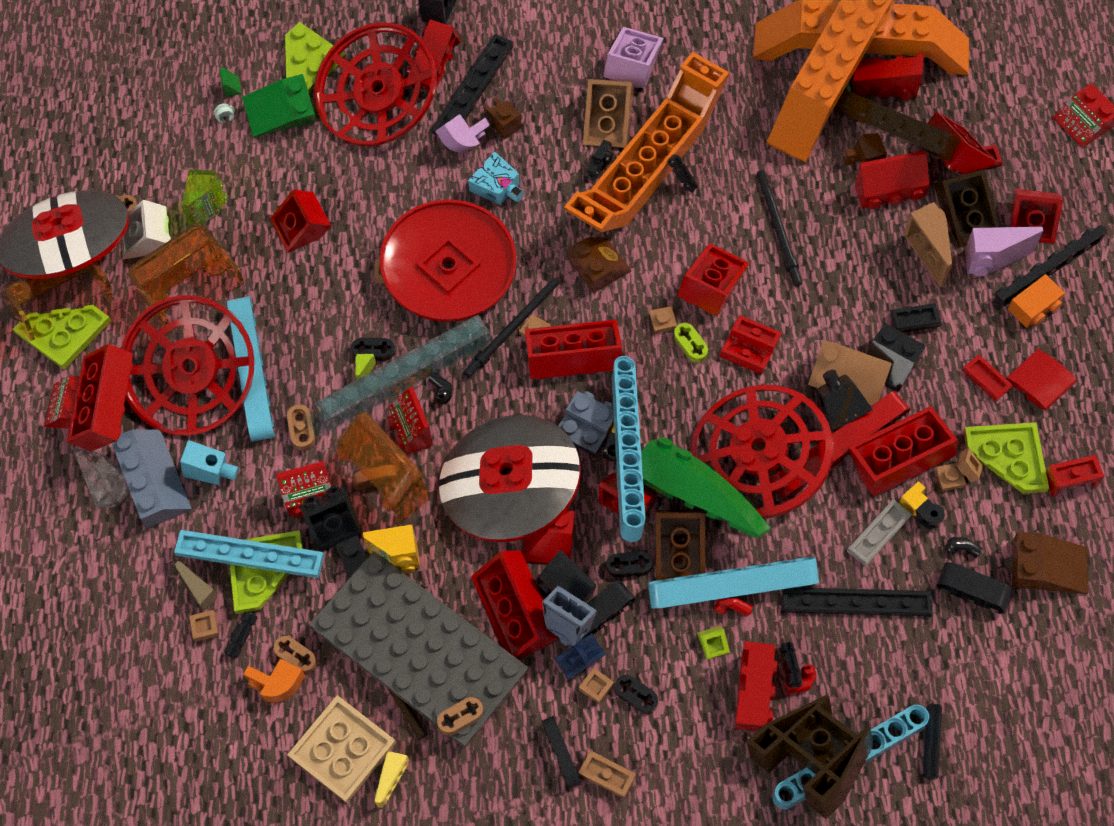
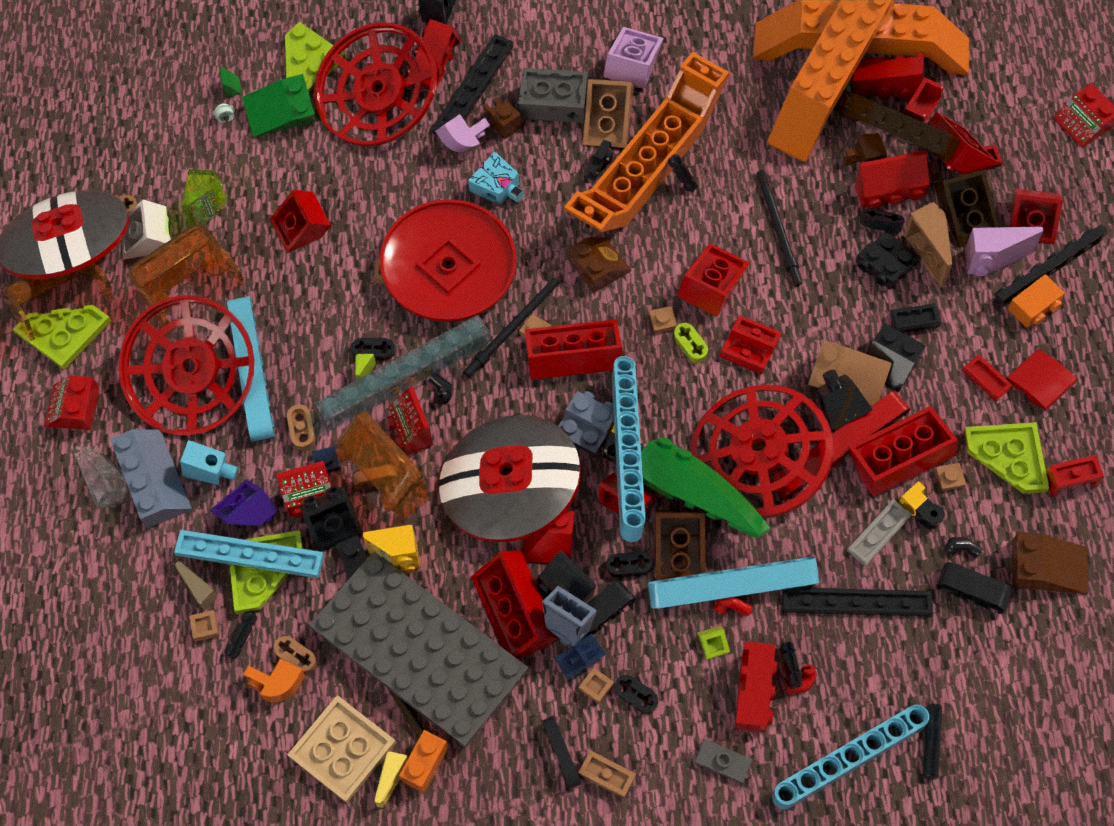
(100, 398): red brick -> none
(245, 506): none -> dark purple slope
(329, 457): none -> dark blue plate
(424, 761): none -> orange brick
(457, 711): medium nougat beam -> none
(553, 95): none -> dark grey piece
(723, 761): none -> dark grey plate
(821, 746): dark brown wedge -> none
(882, 220): none -> black beam
(887, 260): none -> black plate
(924, 100): none -> red panel
(969, 465): medium nougat plate -> none

